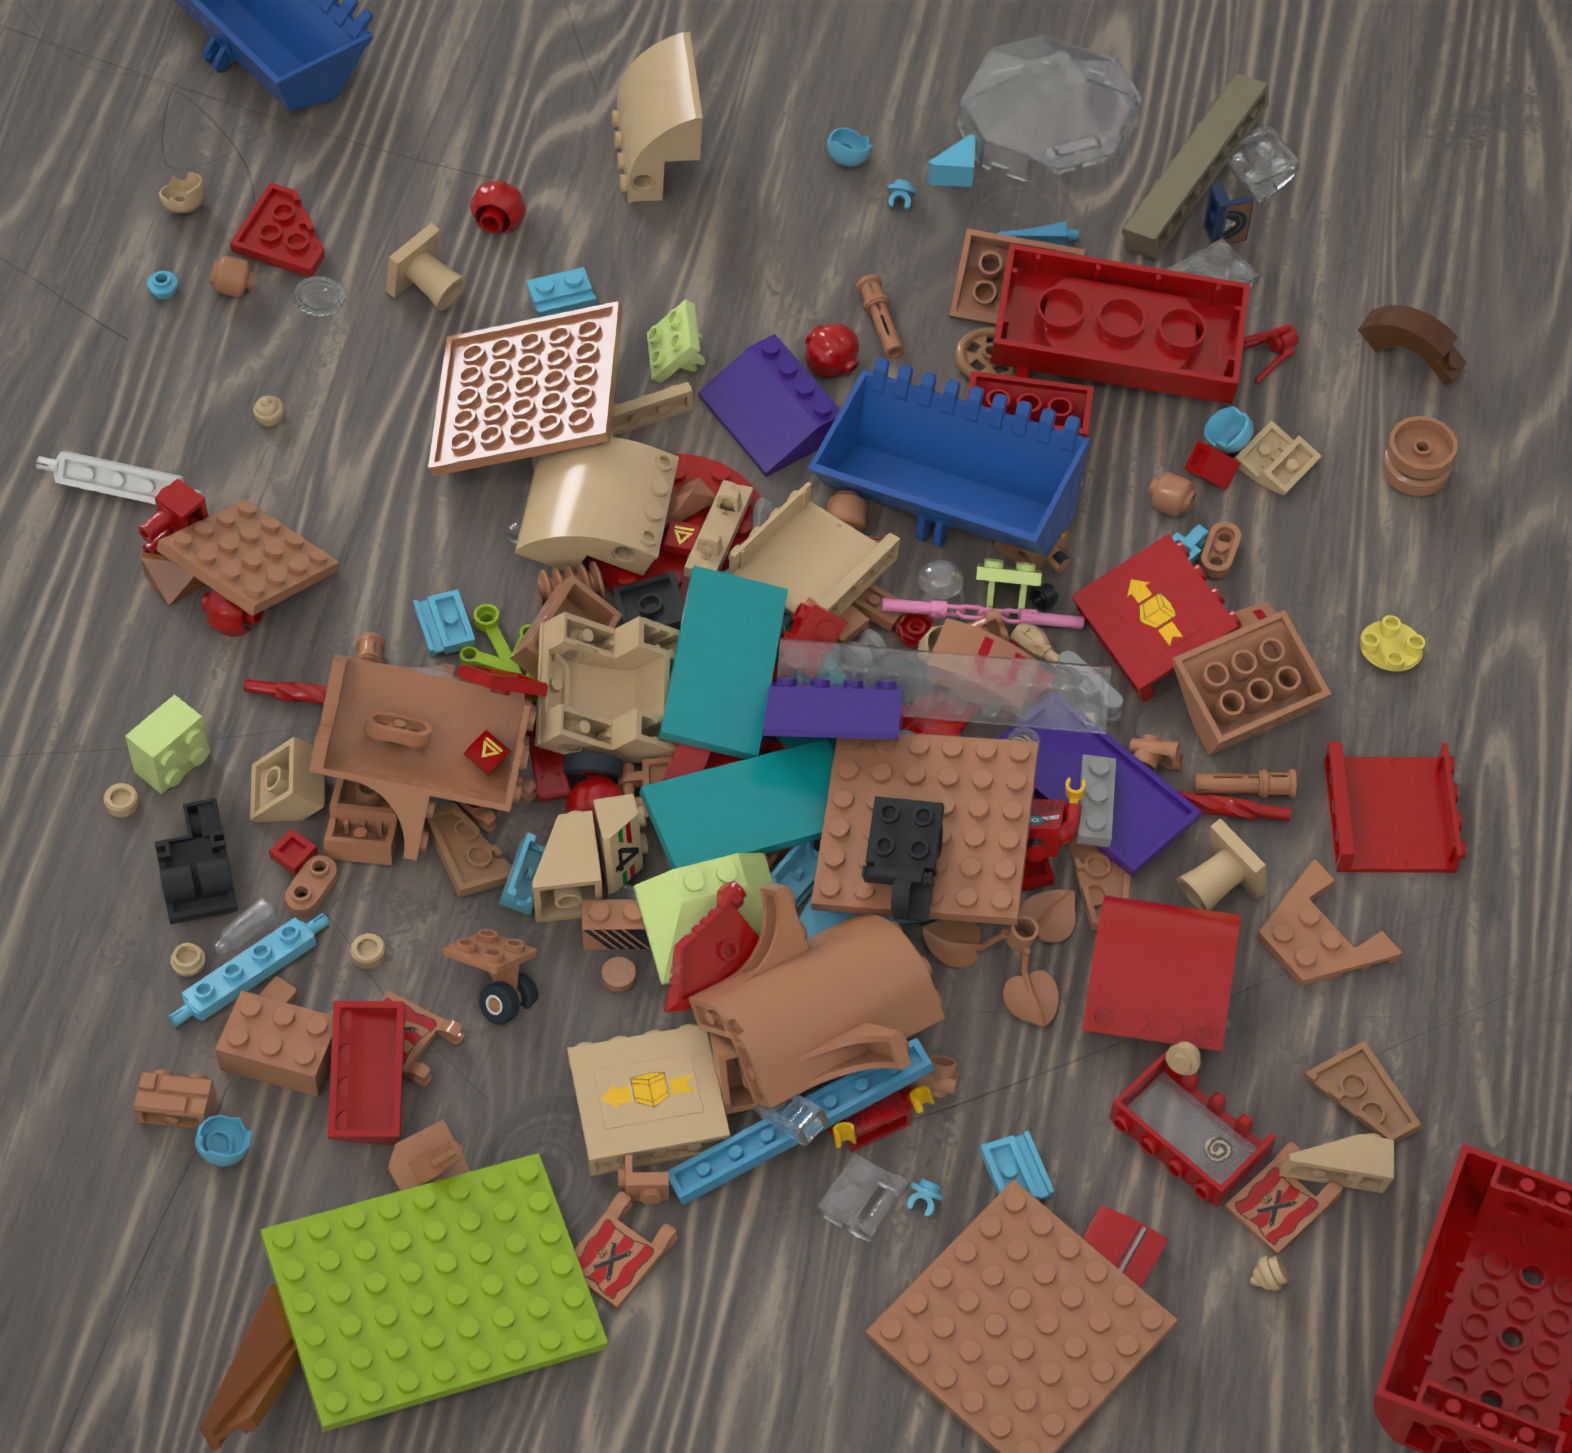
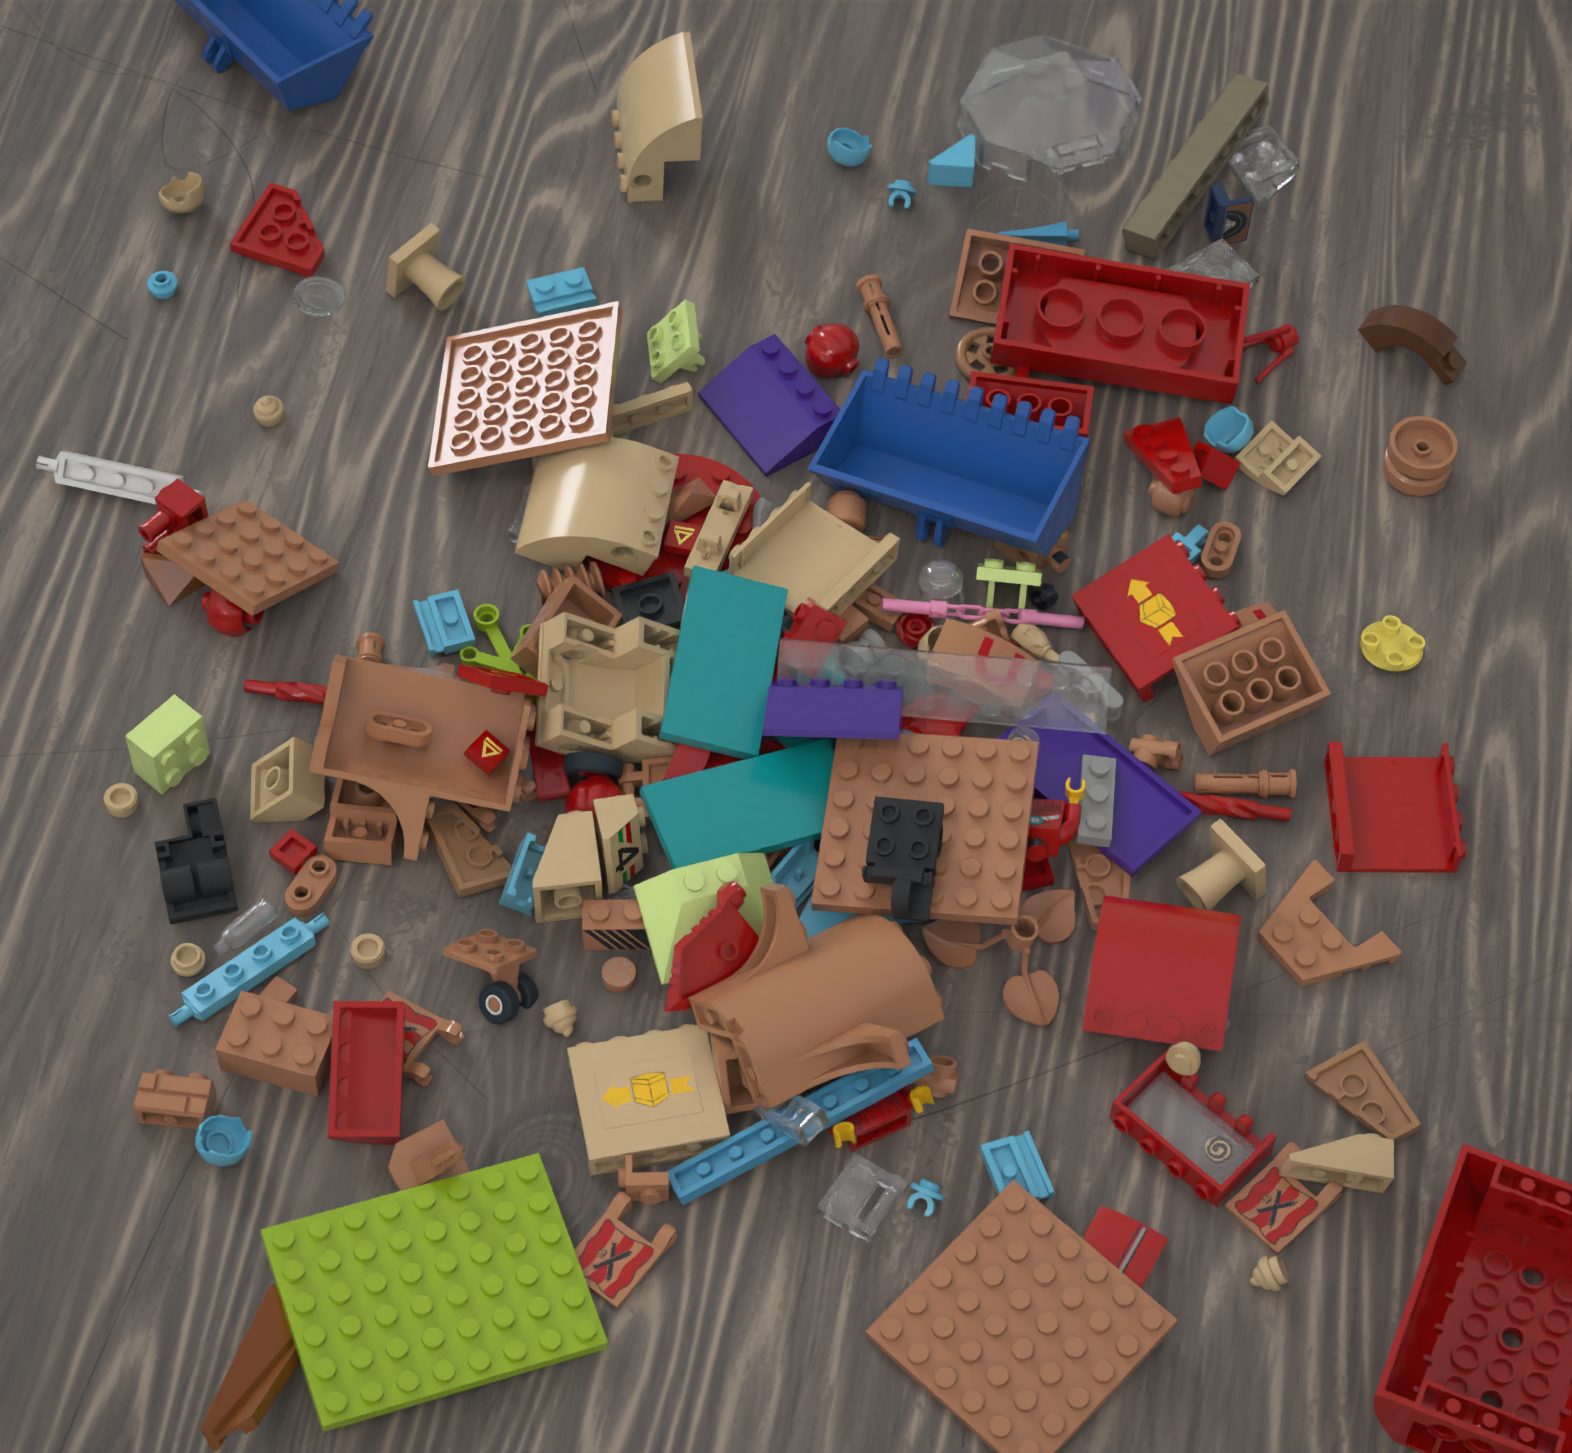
(231, 276): nougat head -> none
(494, 203): red plant -> none
(560, 1017): none -> tan plate
(1166, 453): none -> red wing

